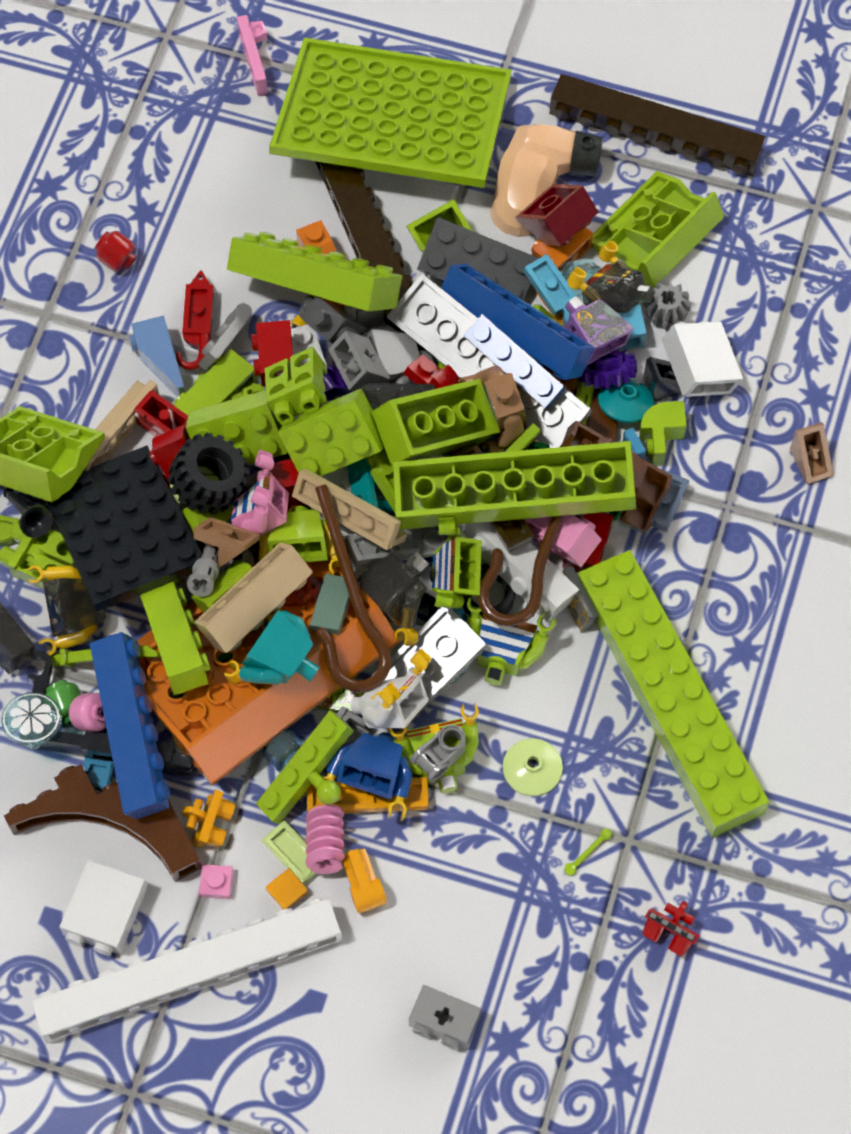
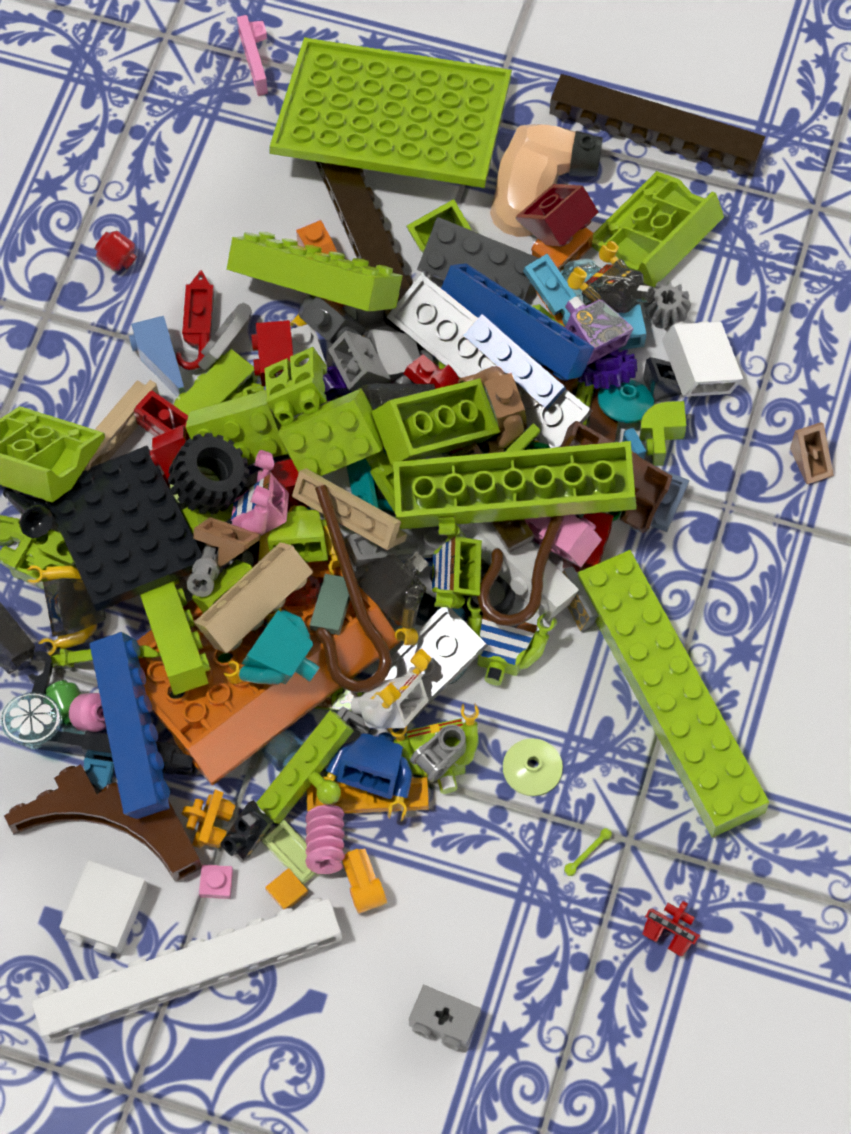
(246, 831): none -> black hips

